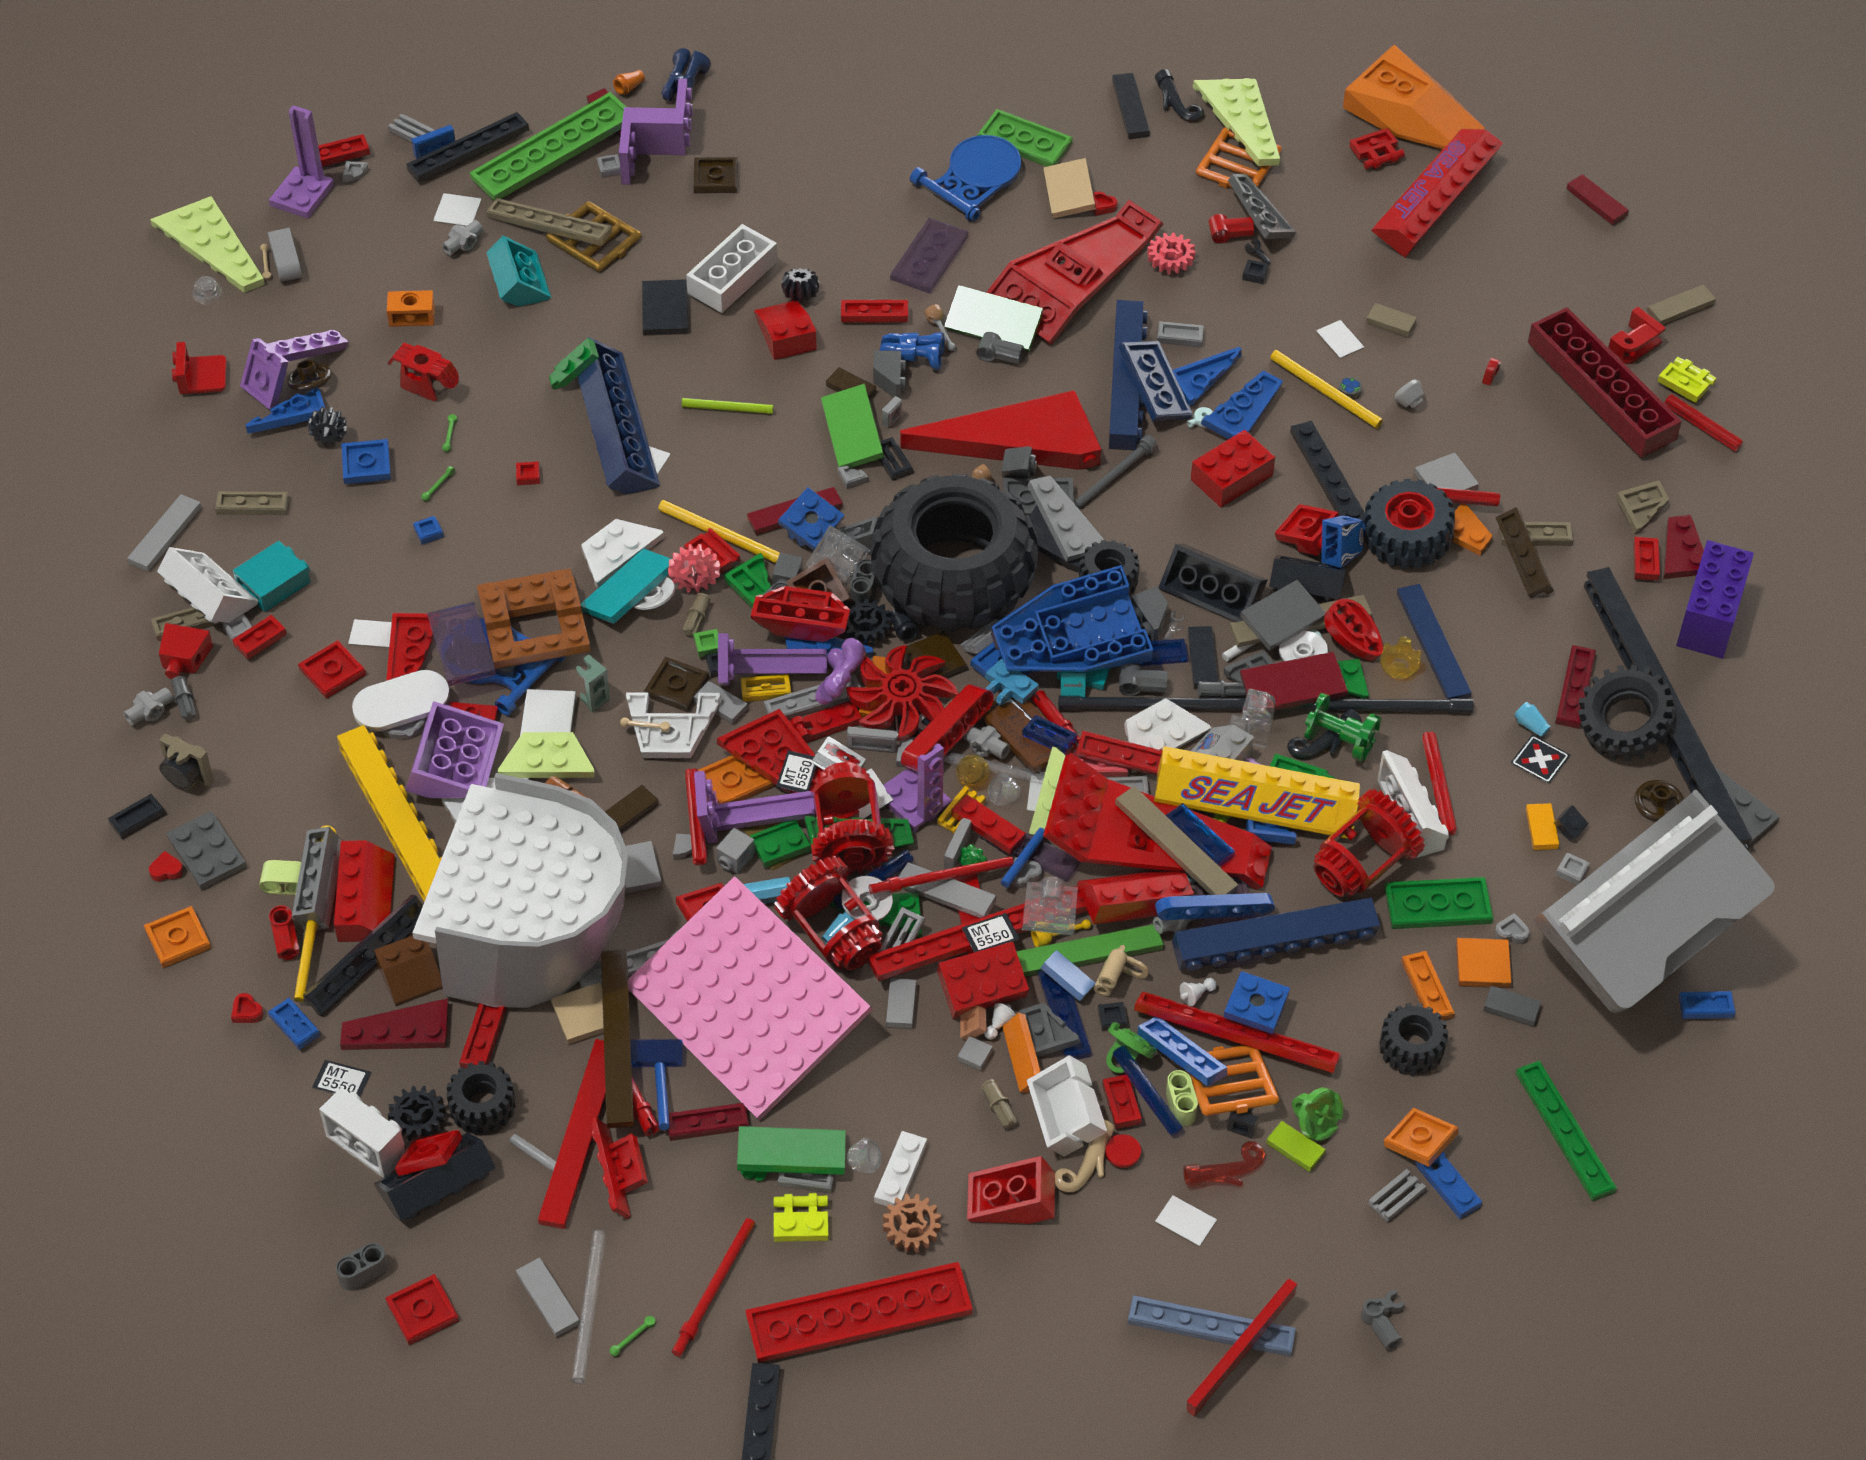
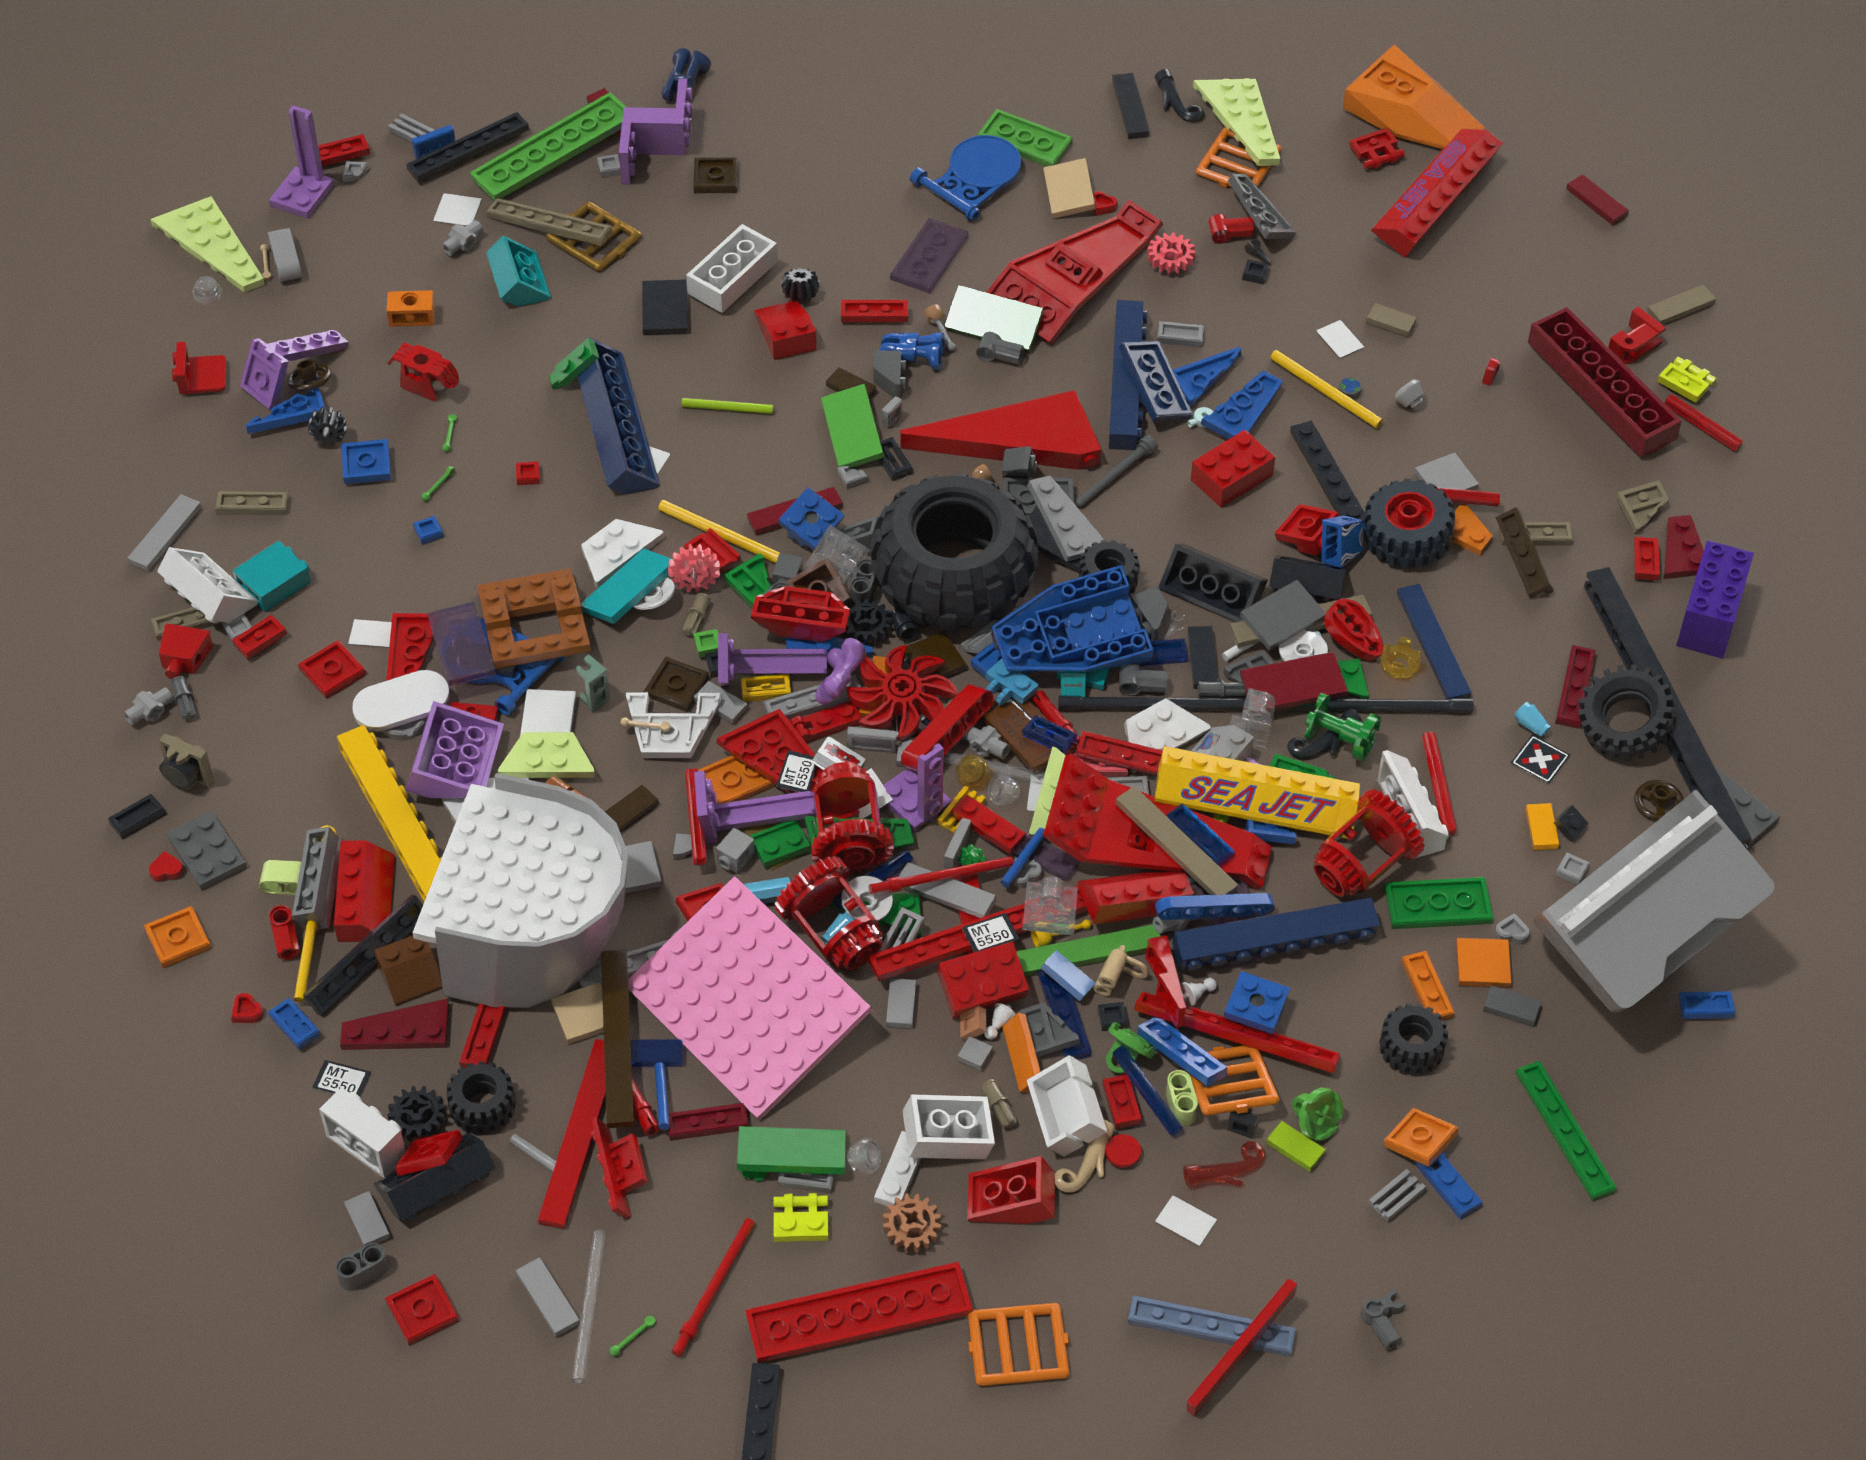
(366, 1219): none -> light grey tile
(627, 82): orange cone -> none
(948, 1127): none -> white brick
(1008, 1375): none -> orange bar
(1168, 987): none -> red slope

